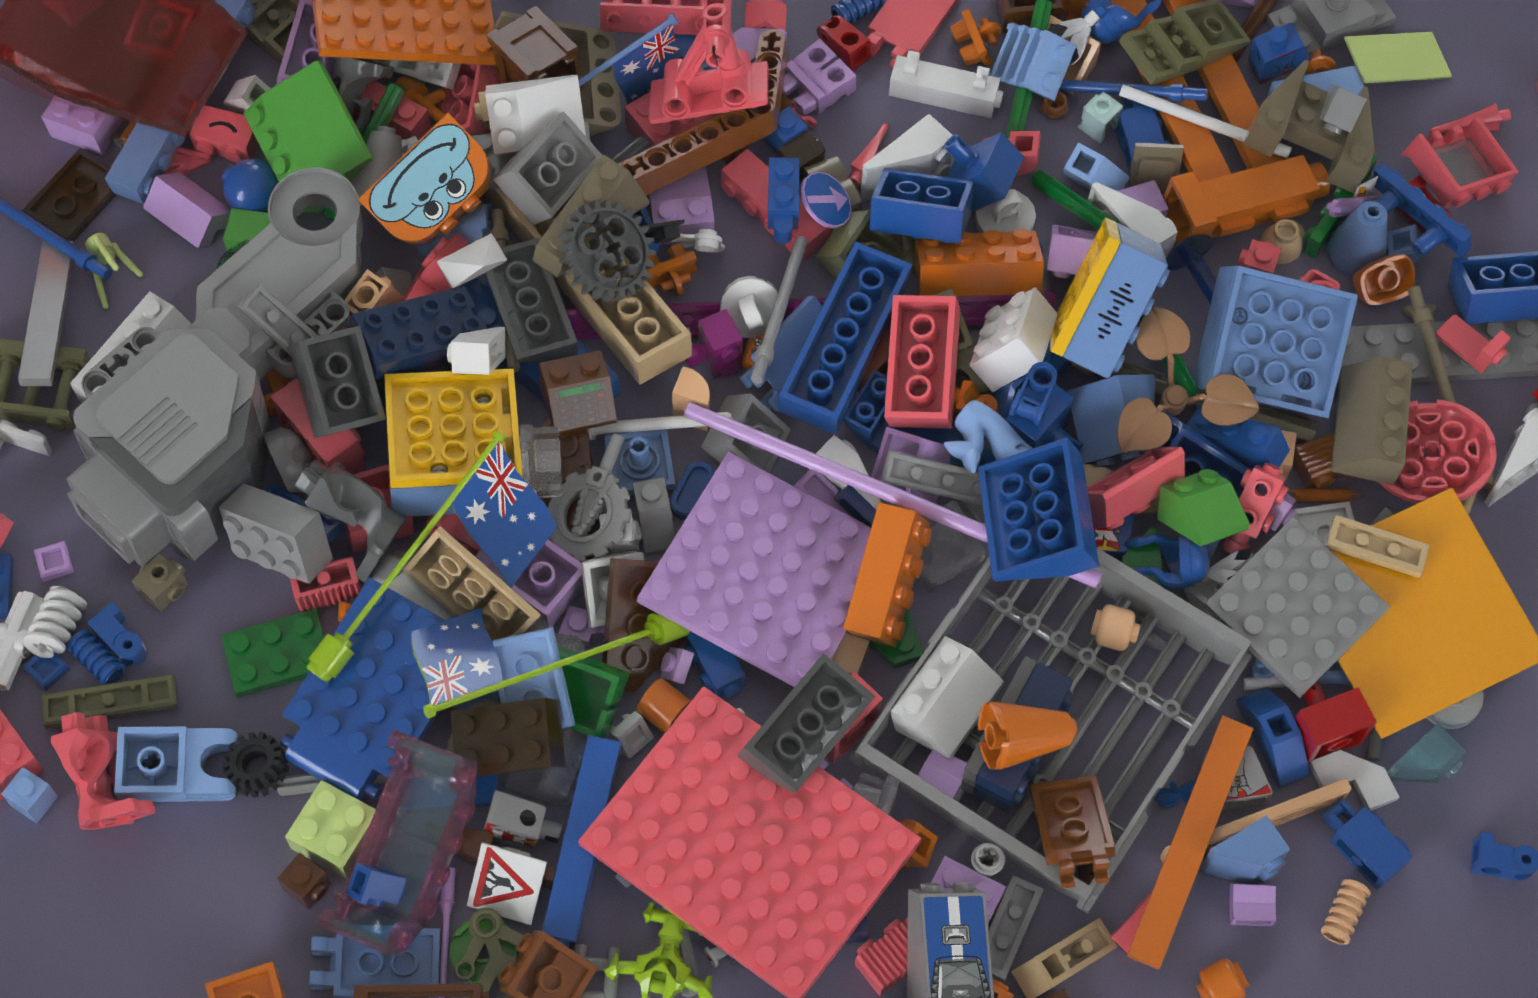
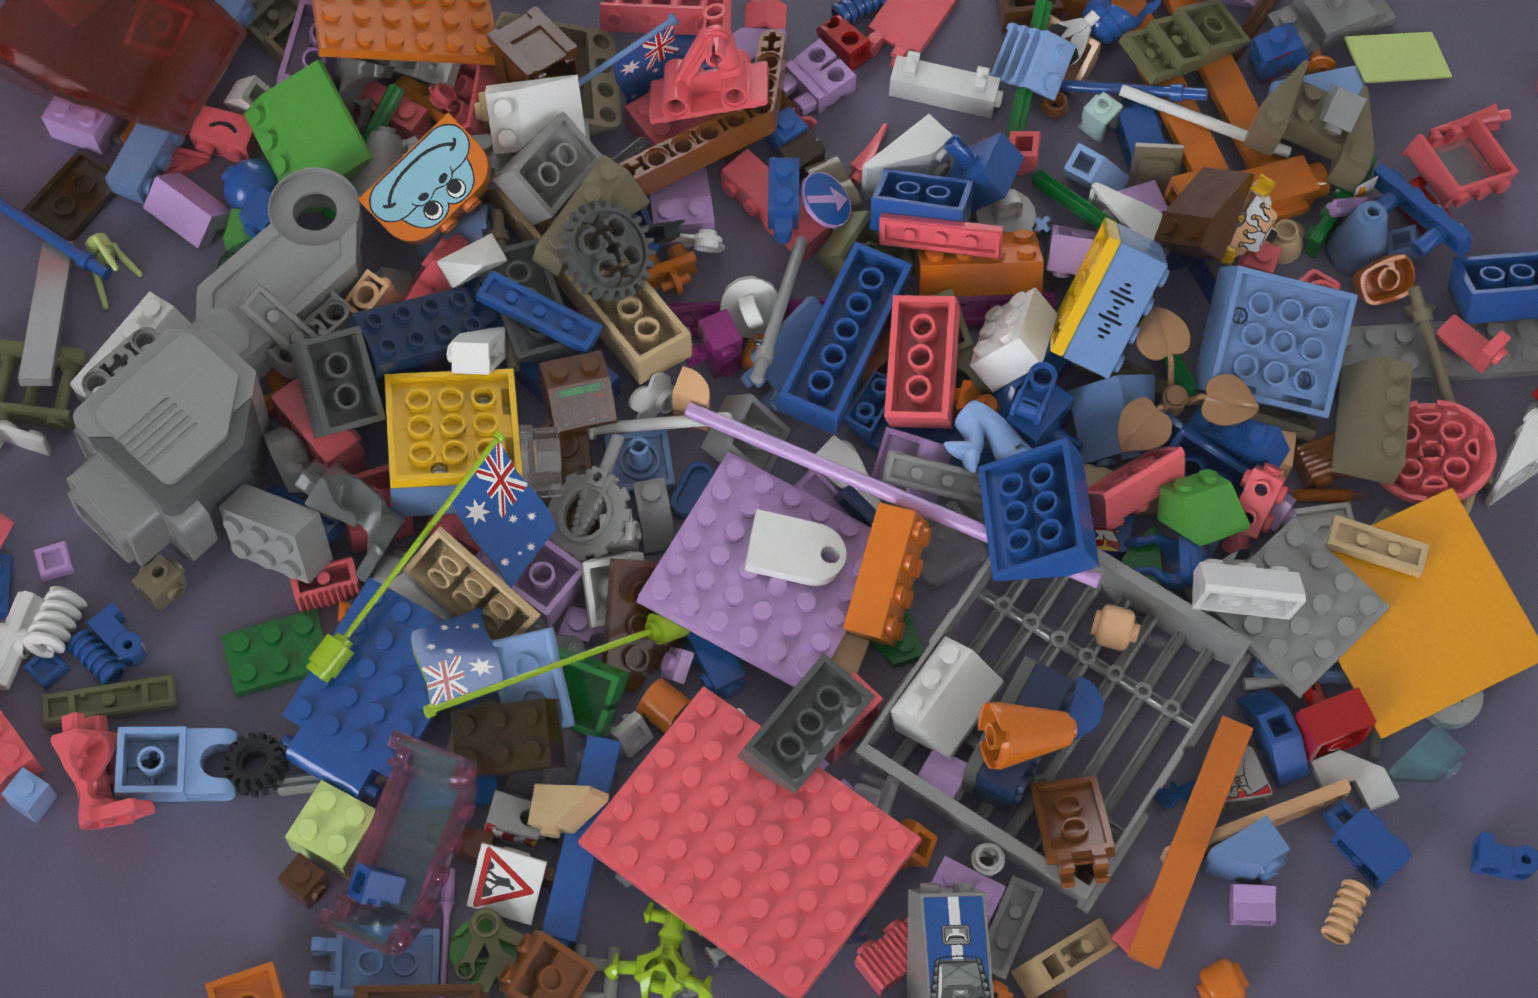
(255, 213): none -> blue brick
(442, 96): none -> coral plate
(539, 312): none -> blue plate
(563, 807): none -> tan slope
(653, 398): none -> white plate
(793, 549): none -> white tile
(941, 235): none -> coral tile
(968, 29): orange hips -> none
(1042, 224): none -> light blue axle
(1086, 707): none -> blue tile
(1205, 214): none -> reddish brown slope
(1247, 589): none -> white slope
(1254, 222): none -> torso

